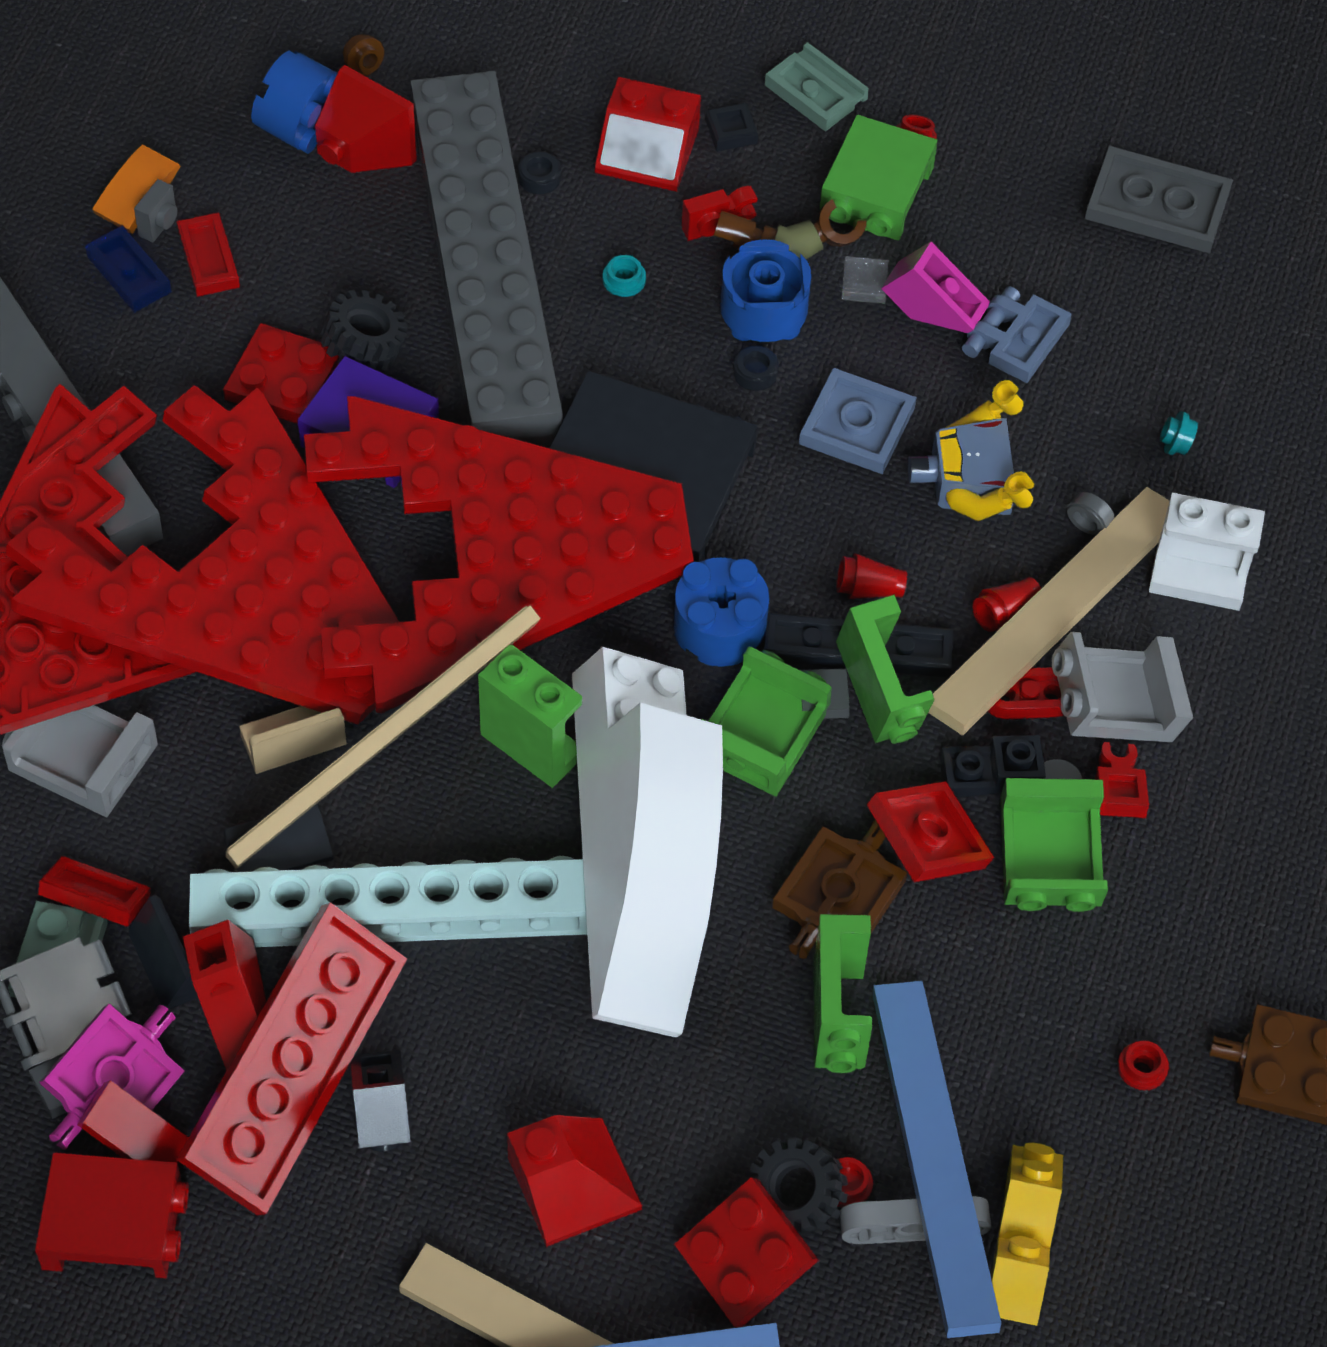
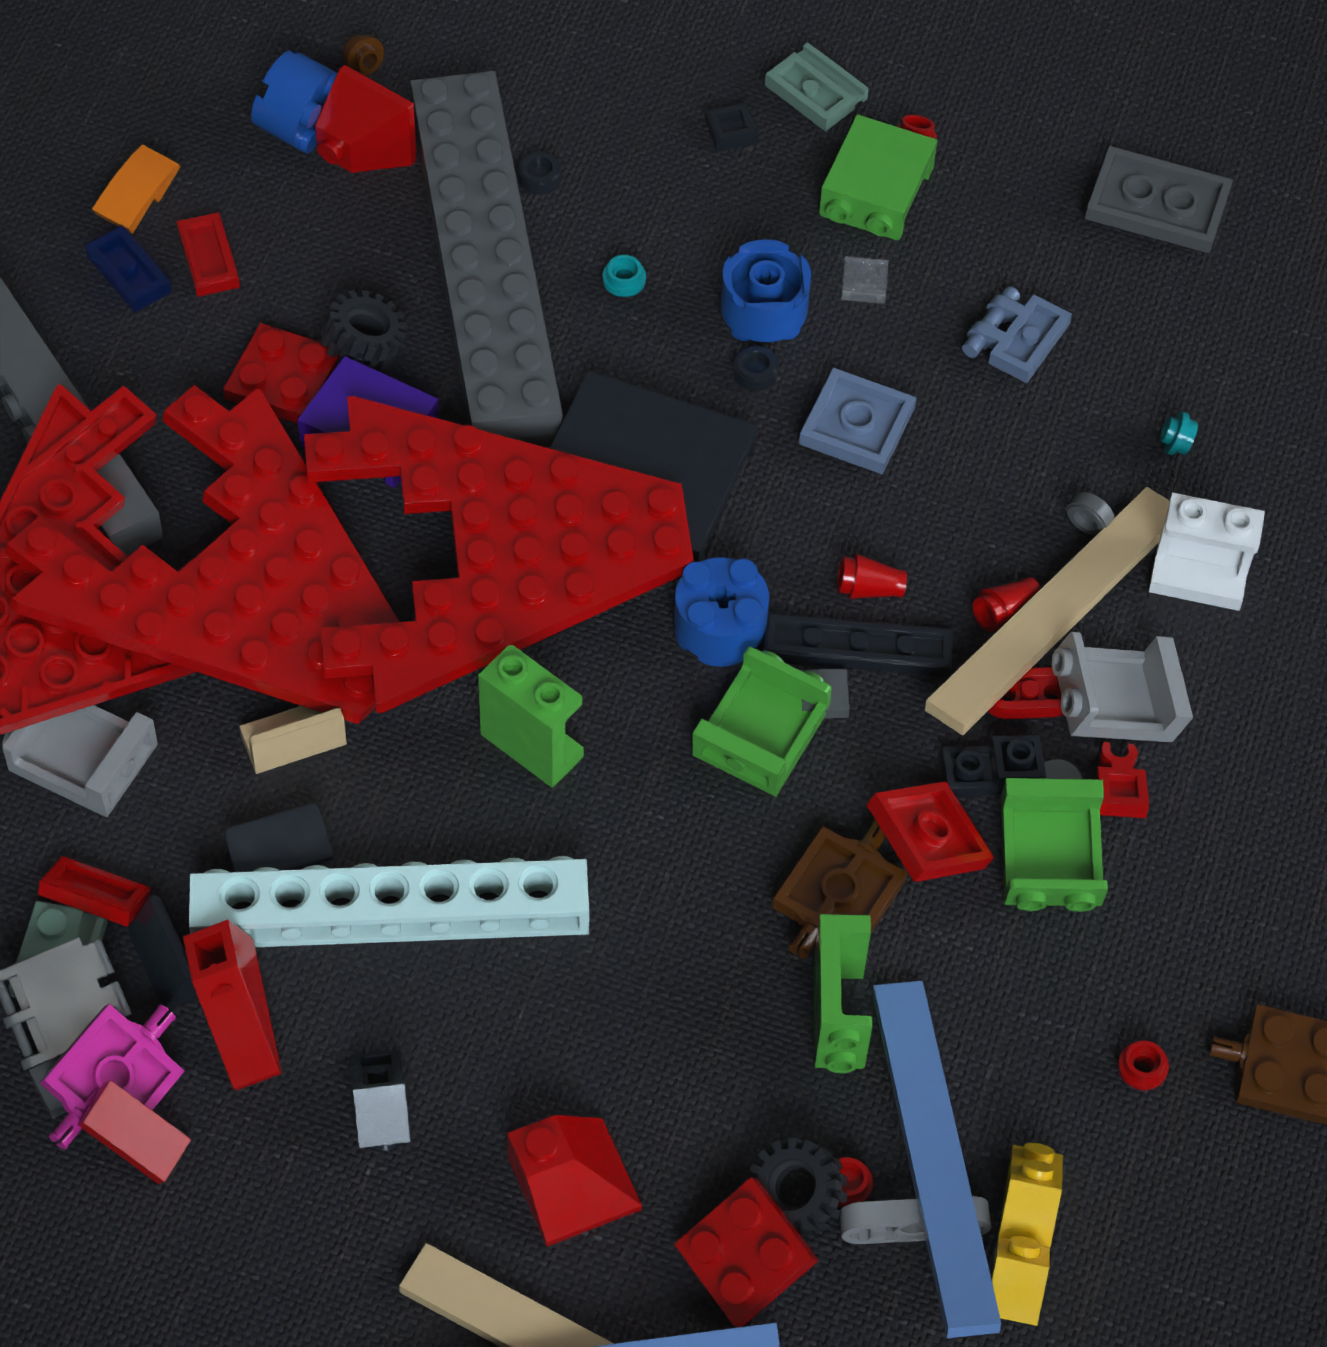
(111, 1212): red panel -> none
(155, 211): dark grey plate -> none
(292, 1060): plate -> none
(381, 737): tan tile -> none
(647, 837): white slope -> none
(648, 134): slope -> none
(702, 212): red plate -> none
(801, 237): reddish brown piece -> none
(872, 674): bright green panel -> none
(935, 291): dark pink slope -> none
(975, 461): torso -> none

